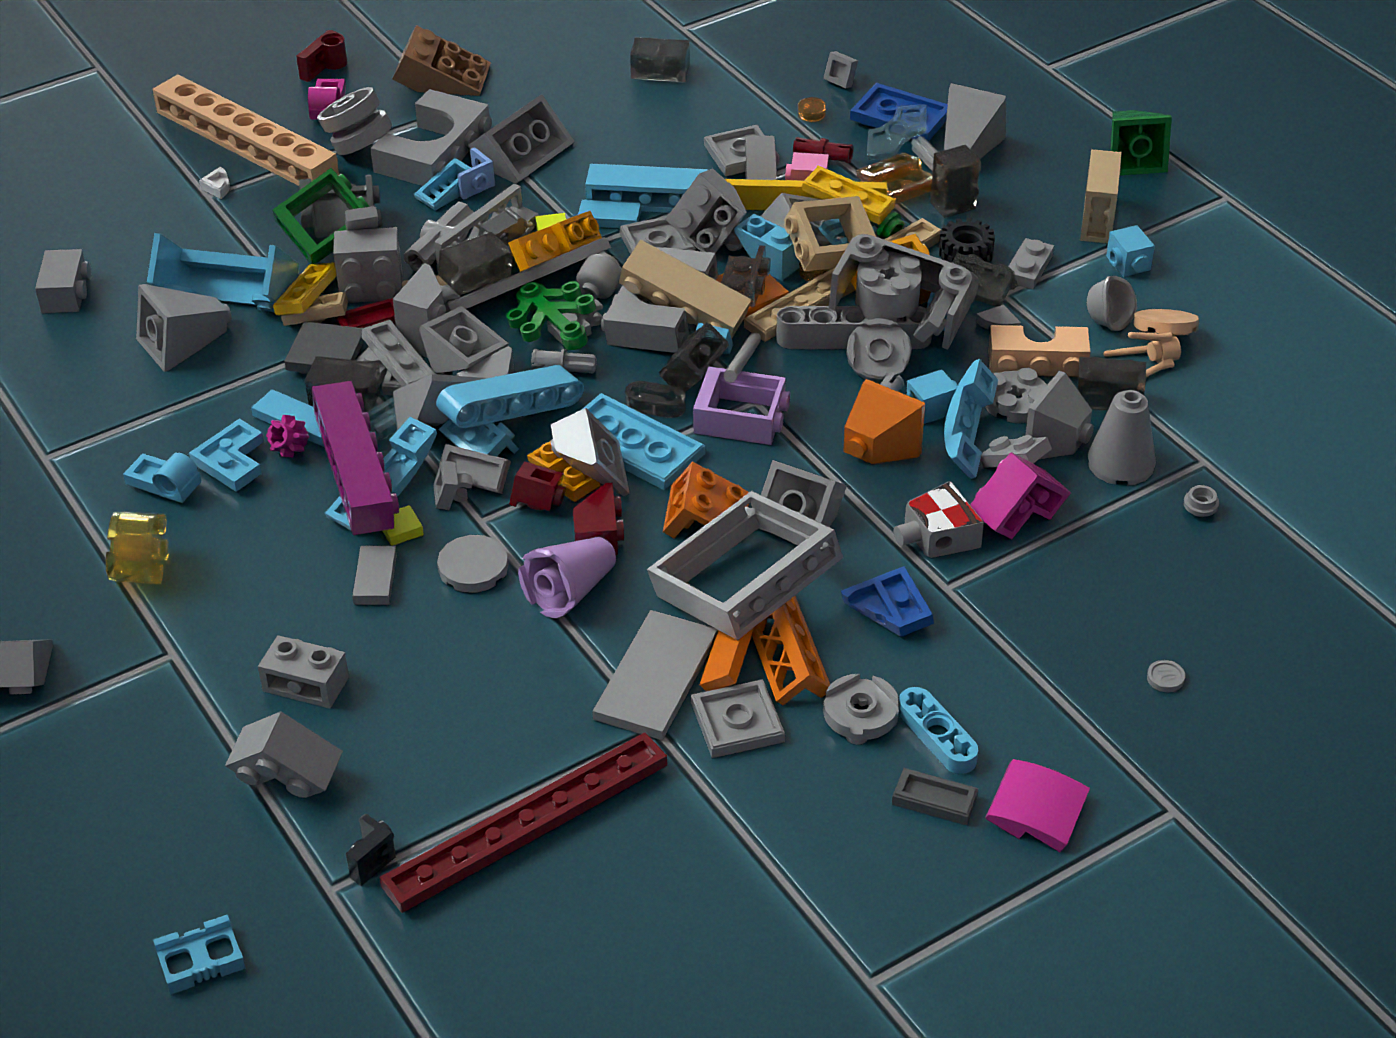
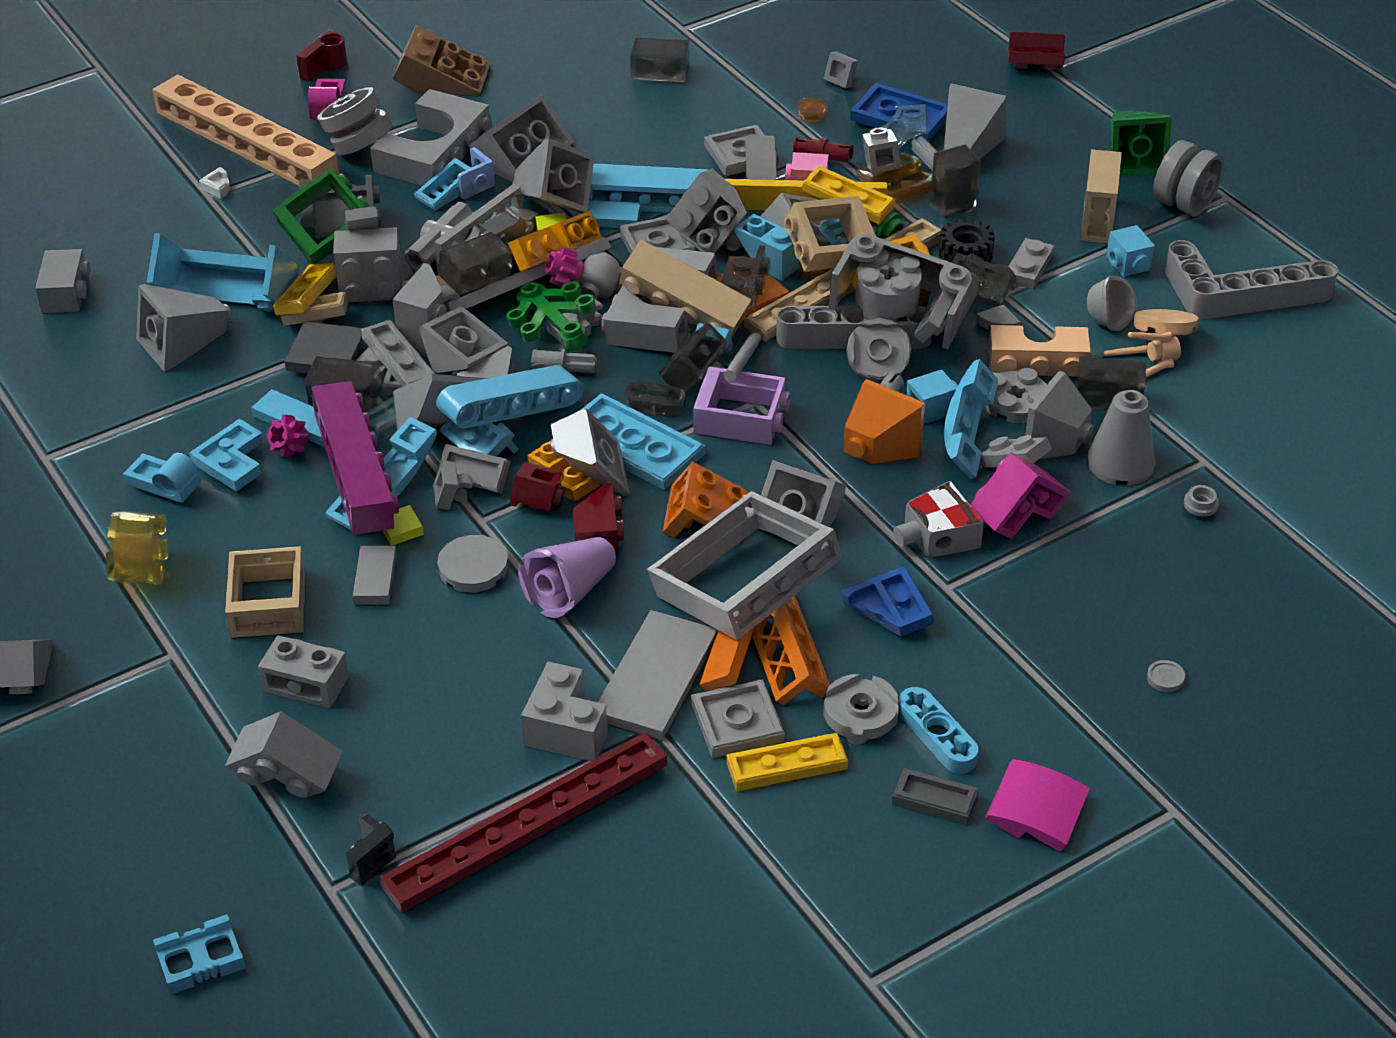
(265, 615): none -> tan window
(368, 315): dark red tile -> none
(557, 175): none -> light grey slope
(561, 718): none -> light grey brick
(563, 266): none -> dark pink gear
(787, 762): none -> yellow tile
(881, 150): none -> light grey brick
(1036, 48): none -> dark red bracket
(1188, 178): none -> light grey wheel
(1247, 290): none -> light grey beam

